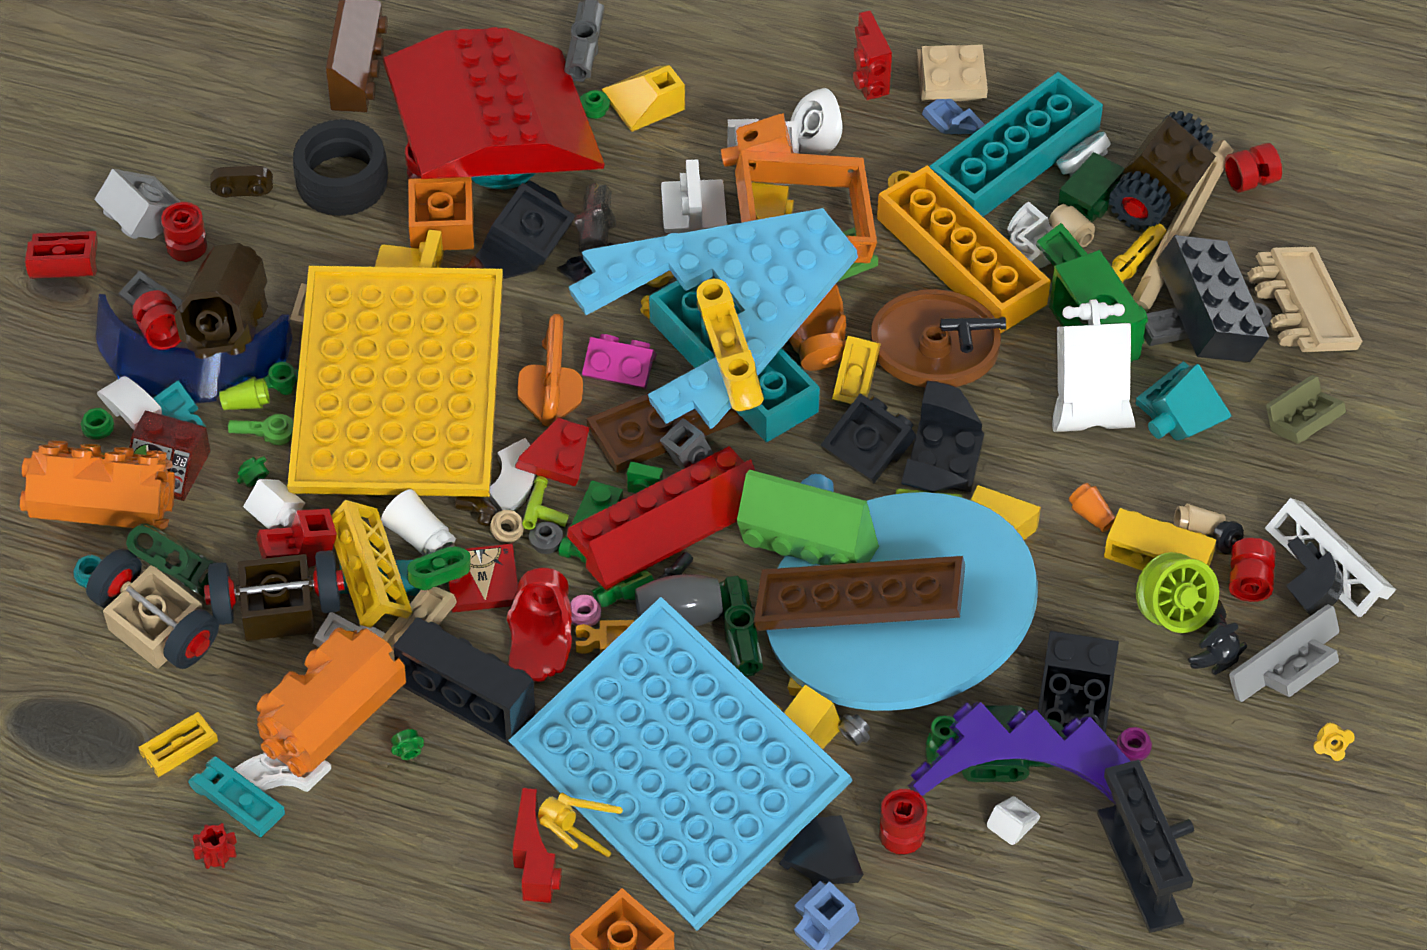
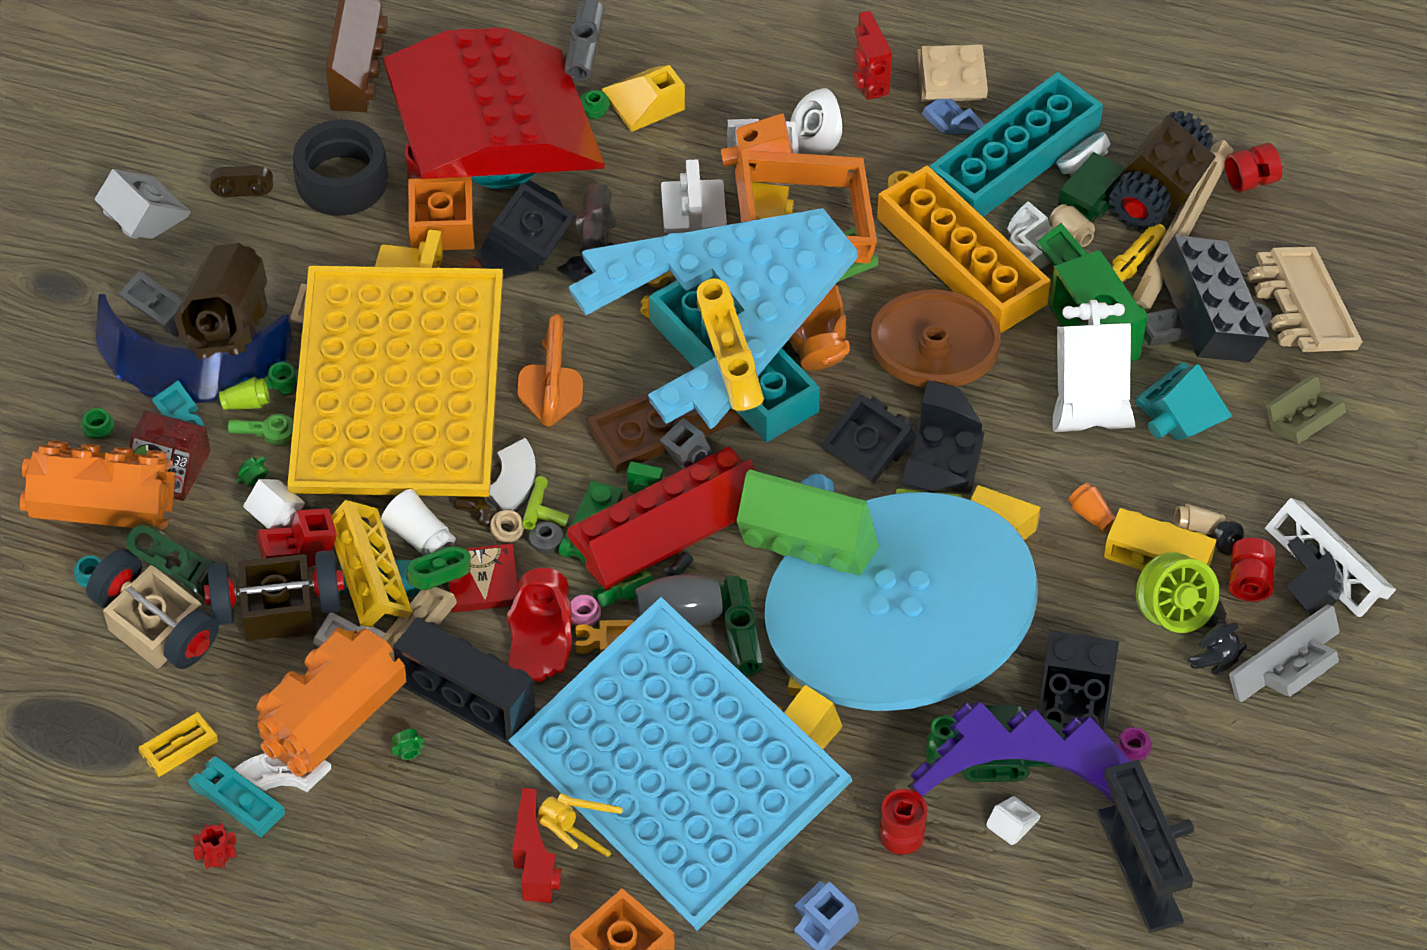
(62, 255): red brick -> none
(128, 400): white slope -> none
(156, 319): red wheel -> none
(184, 231): red wheel -> none
(556, 452): red wing -> none
(619, 362): dark pink bracket -> none
(824, 853): black slope -> none
(854, 729): flat silver plate -> none
(856, 369): yellow plate -> none
(860, 593): reddish brown plate -> none
(965, 325): black piece -> none
(1327, 735): yellow plate -> none

